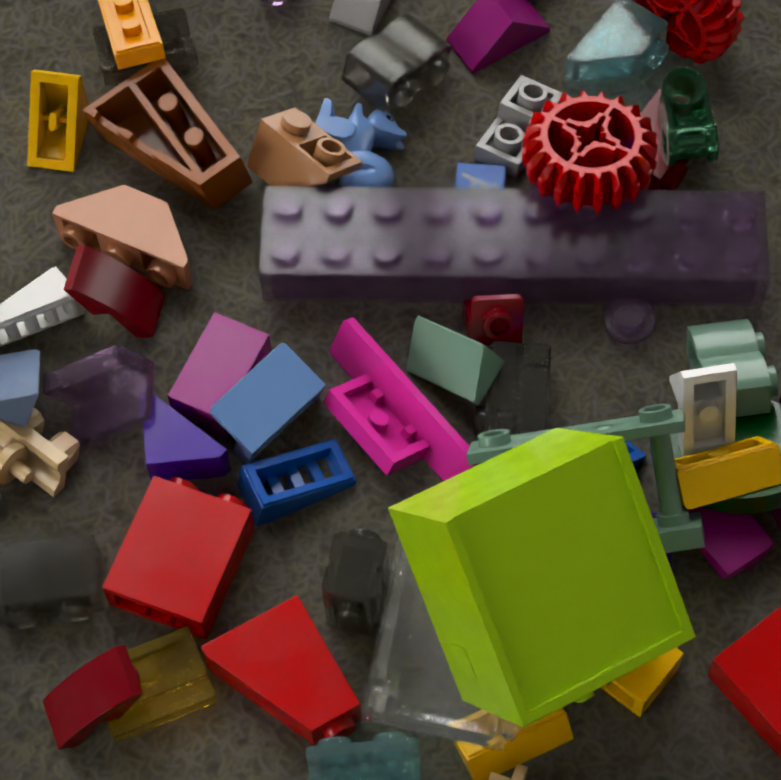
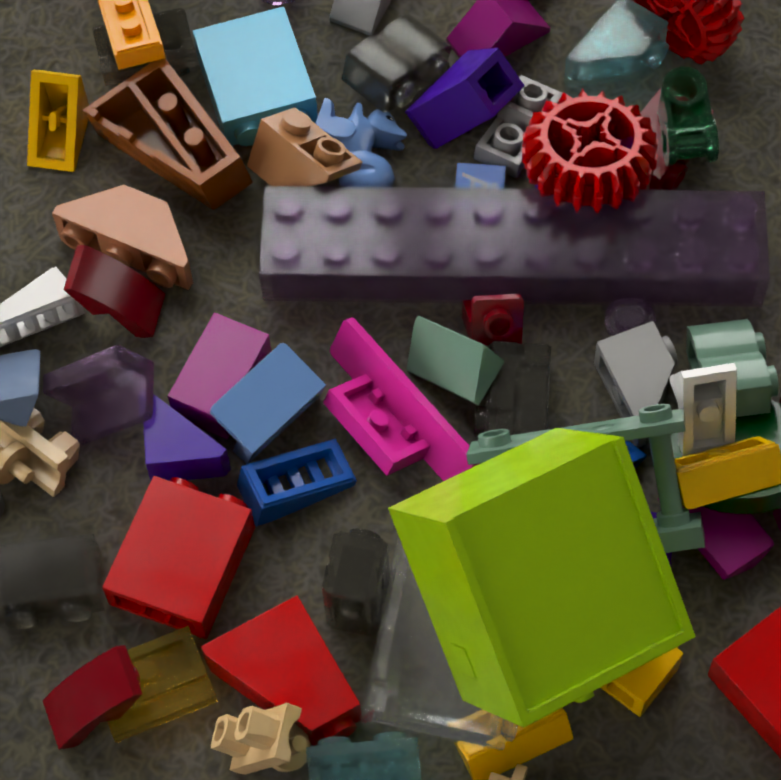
(253, 72): none -> medium azure brick
(262, 739): none -> tan hips
(465, 96): none -> dark purple slope
(636, 369): none -> light grey slope

